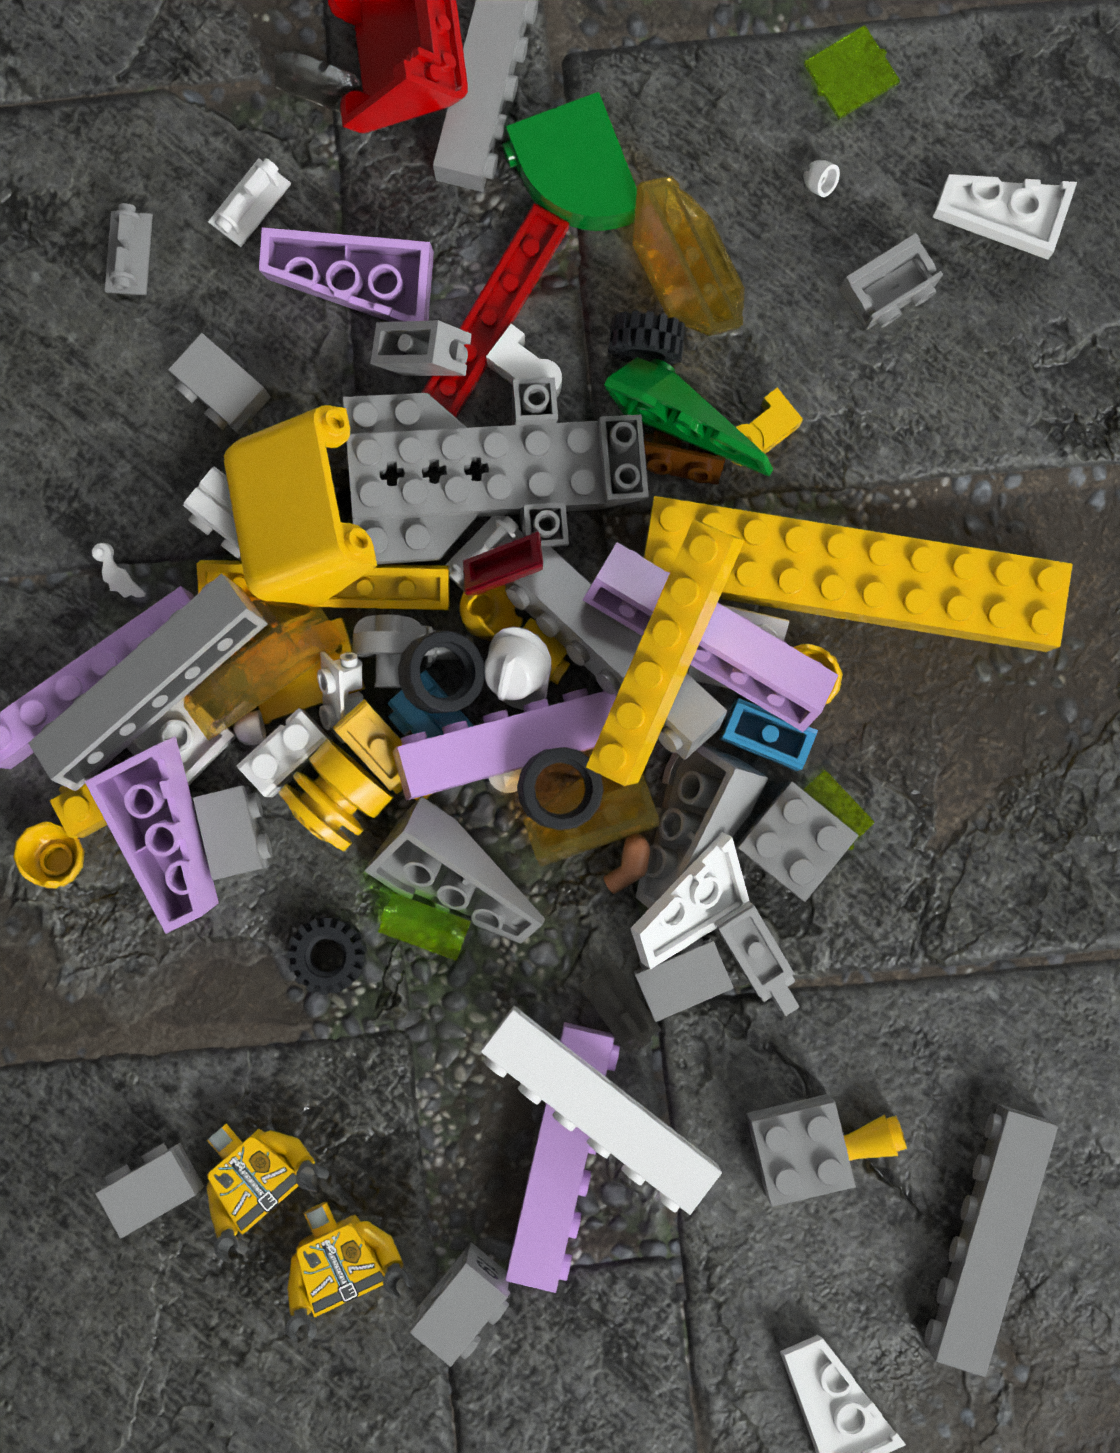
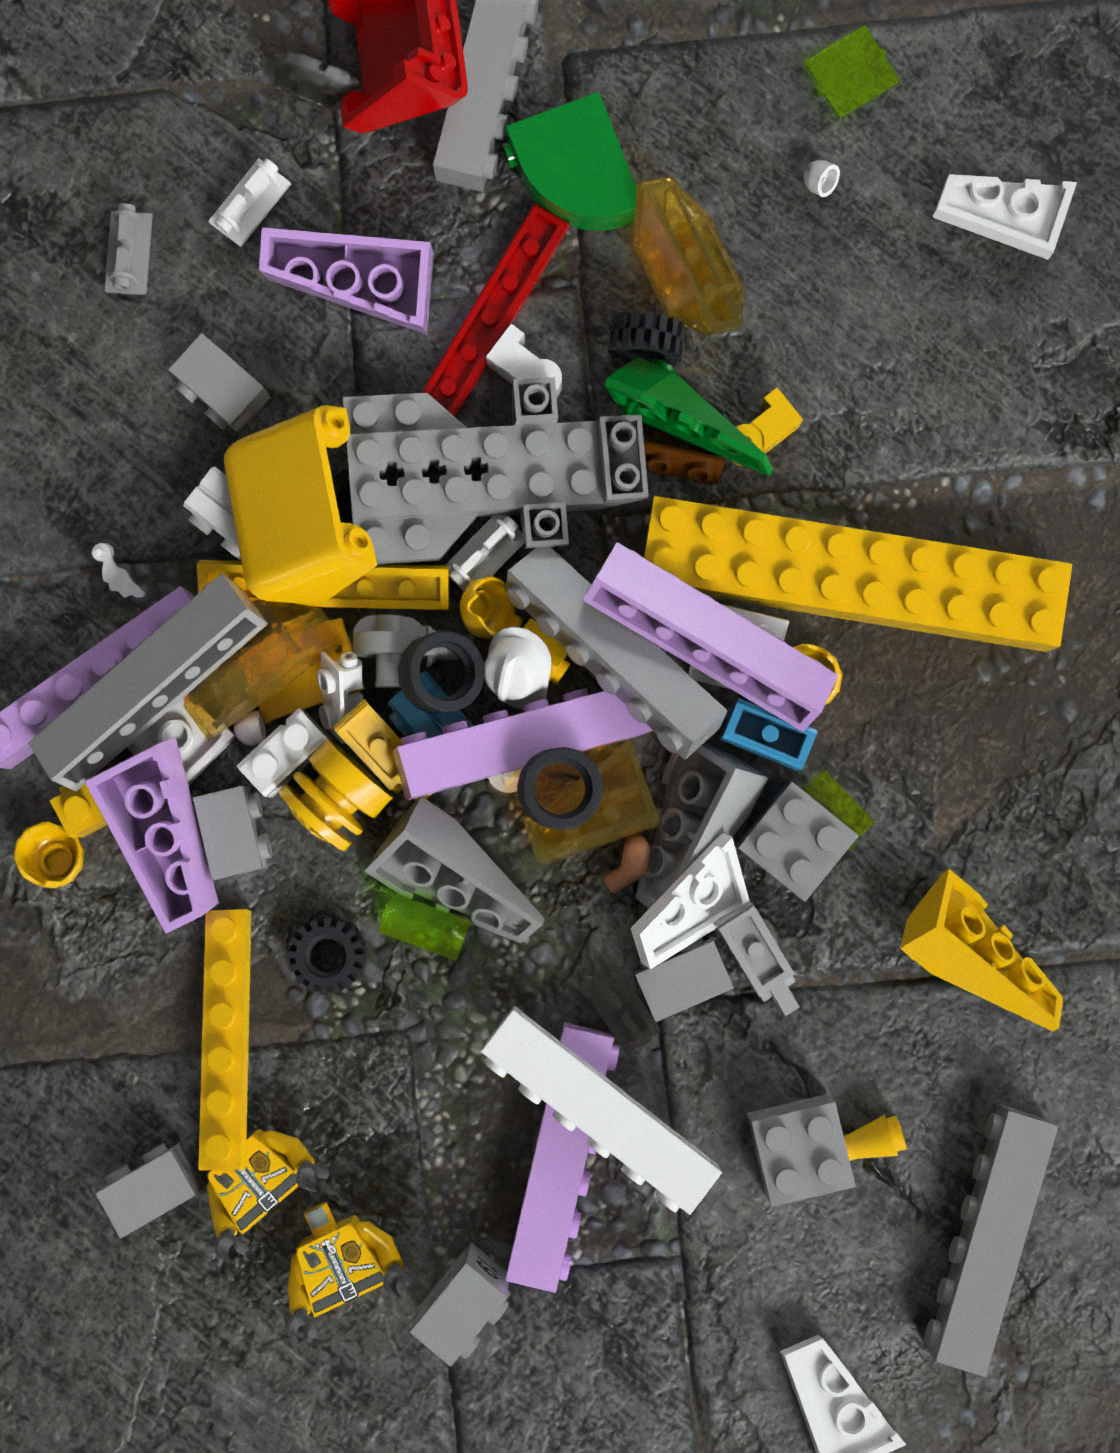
(225, 1040): none -> yellow plate
(430, 347): light grey brick -> none
(503, 564): dark red tile -> none
(664, 653): yellow brick -> none
(891, 282): light grey hinge -> none
(964, 947): none -> yellow wedge

